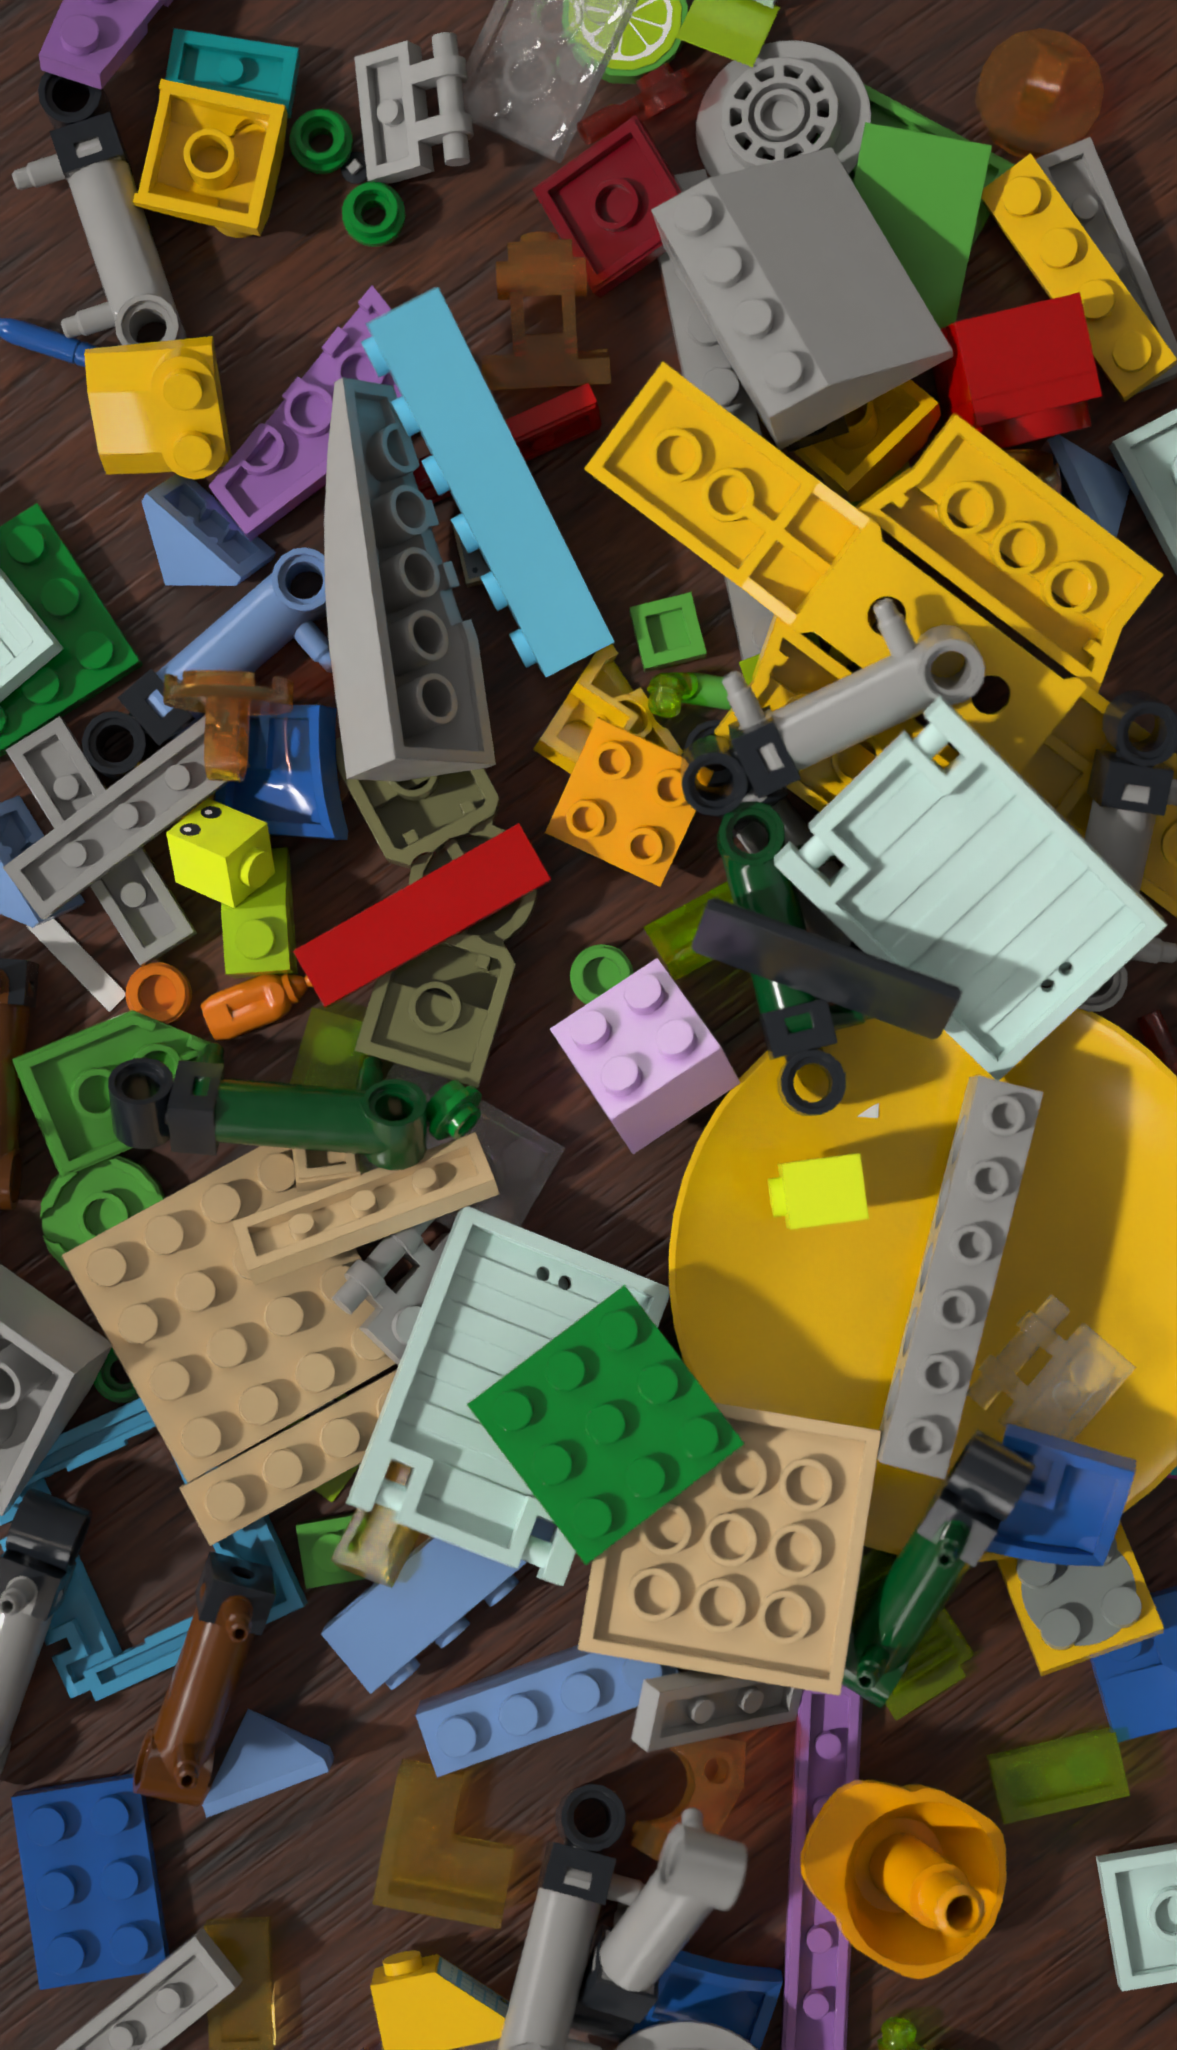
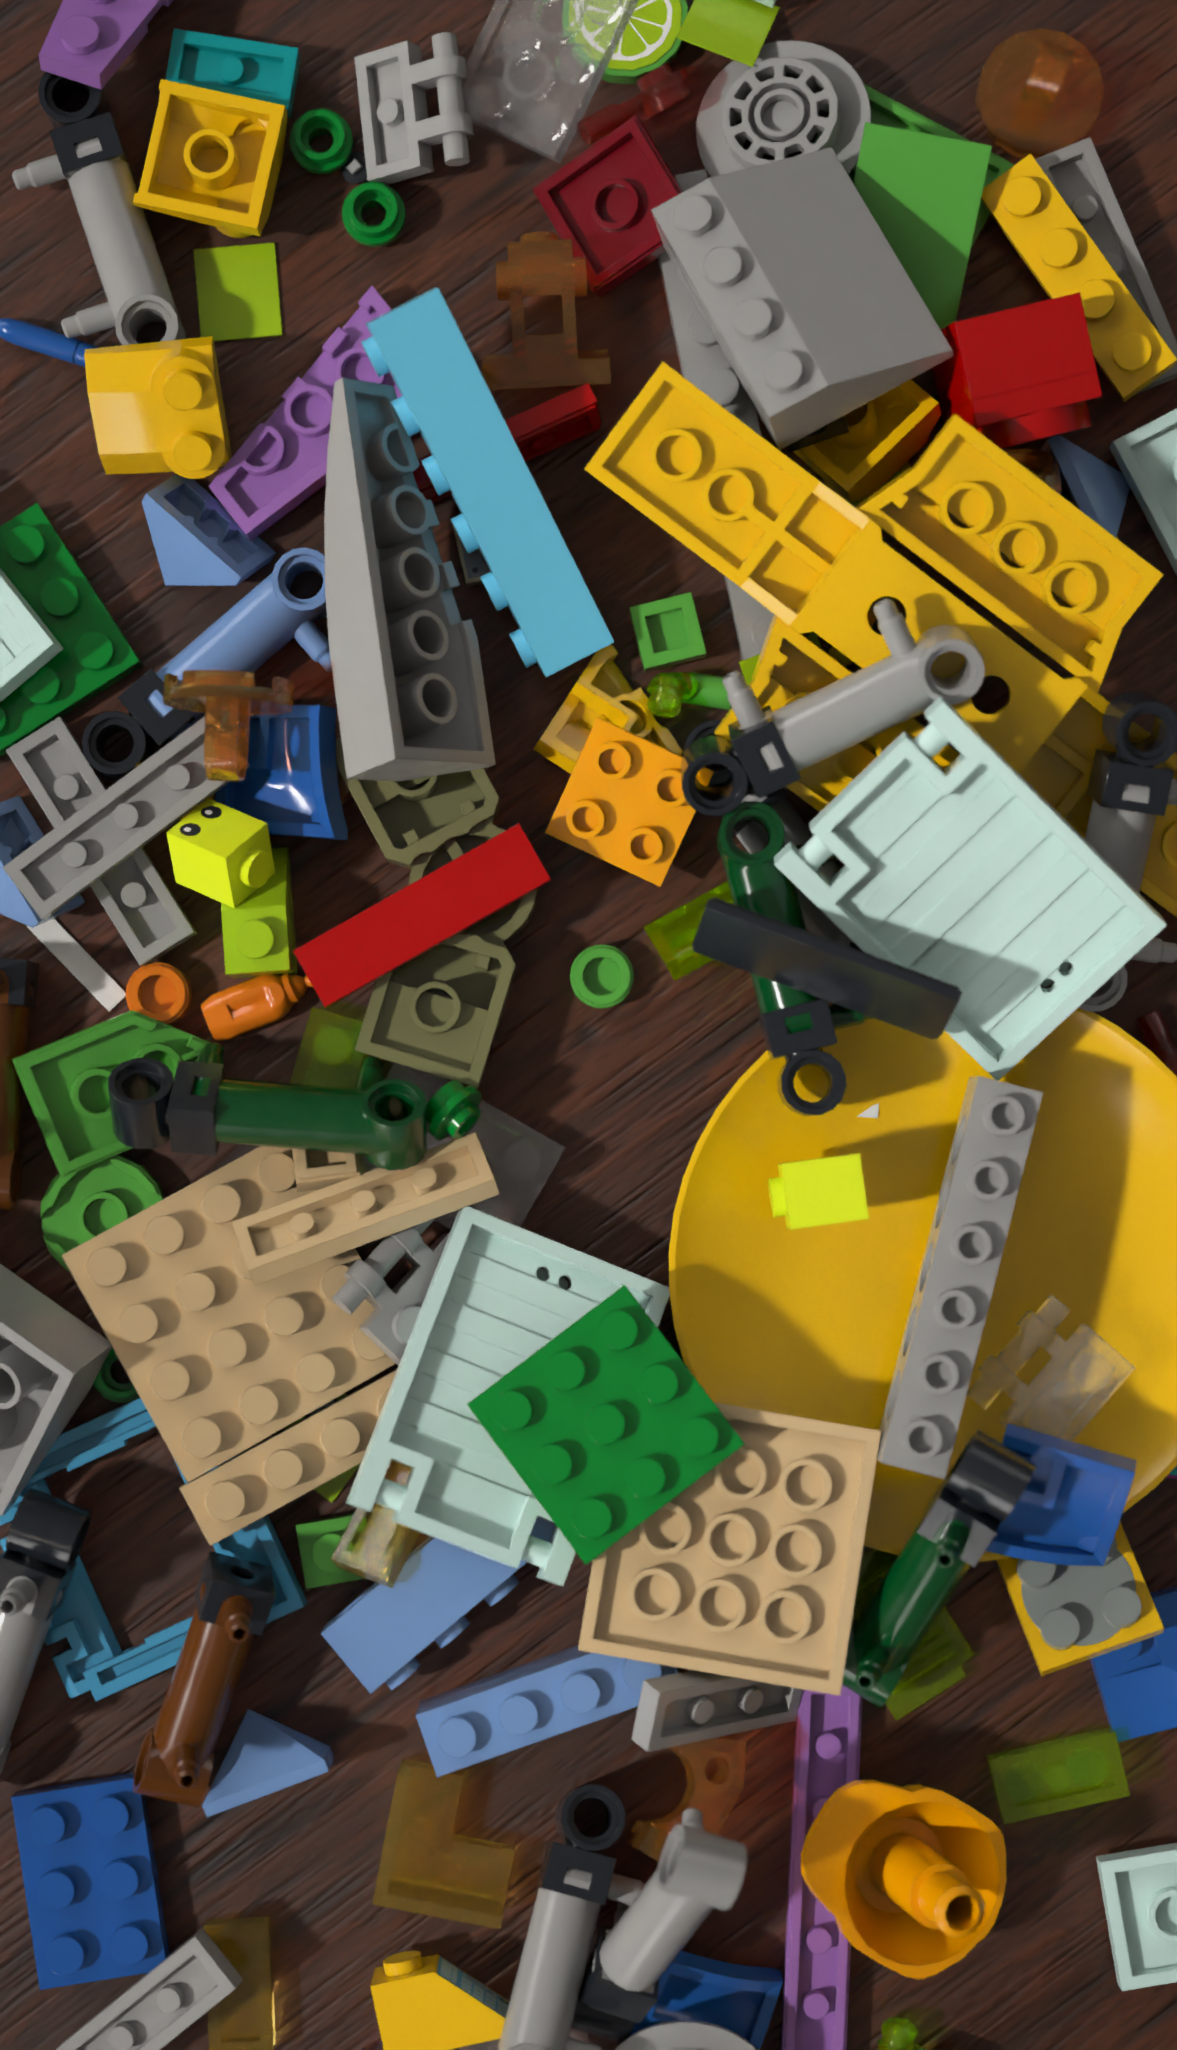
(238, 292): none -> lime sticker
(645, 1055): lavender brick -> none

